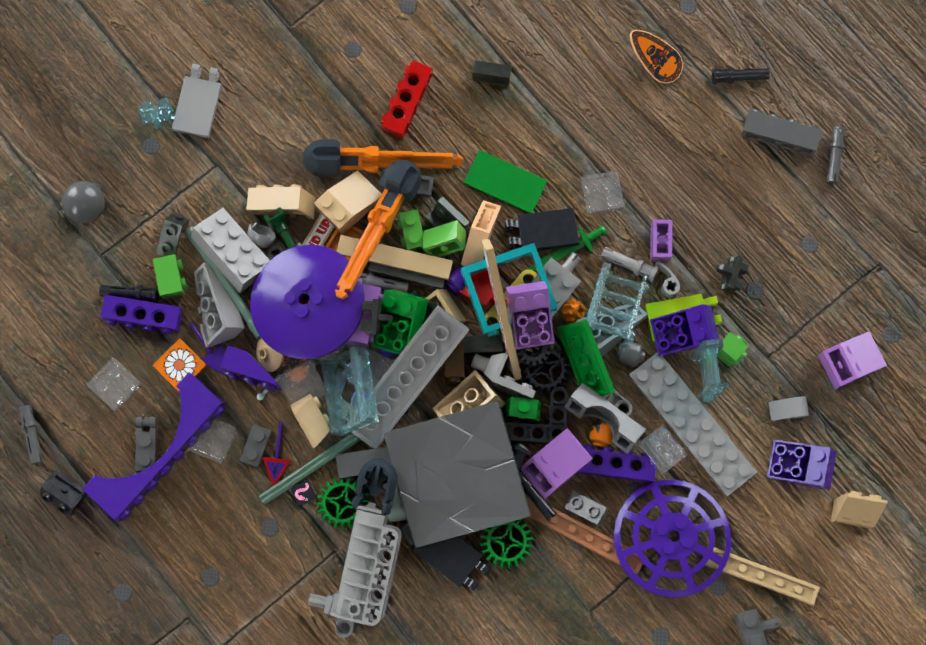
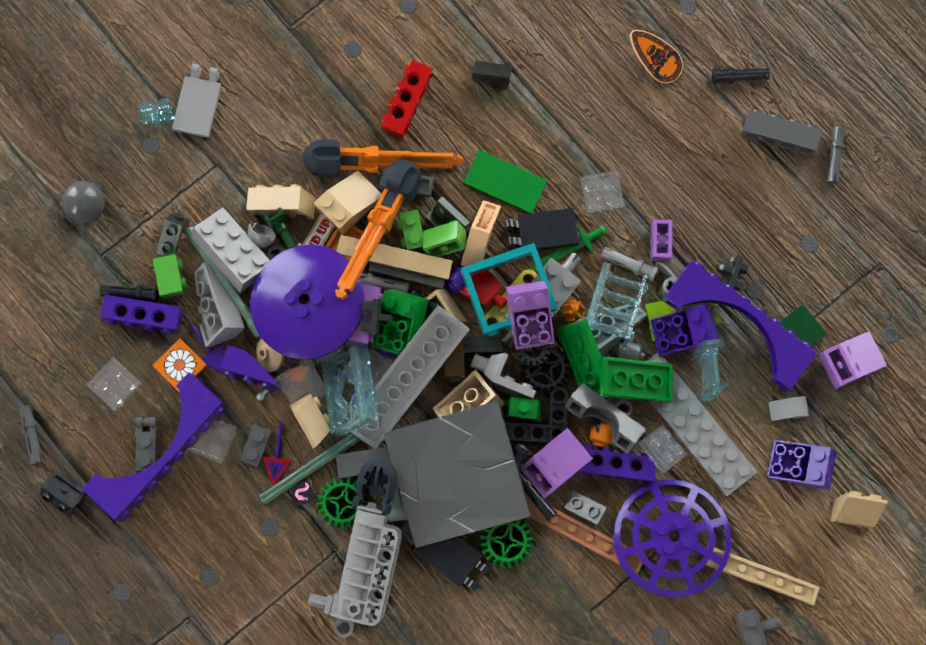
(501, 308): tan tile -> none
(636, 380): none -> green tile
(733, 350): bright green brick -> none
(787, 352): none -> dark purple arch
(804, 325): none -> dark green tile

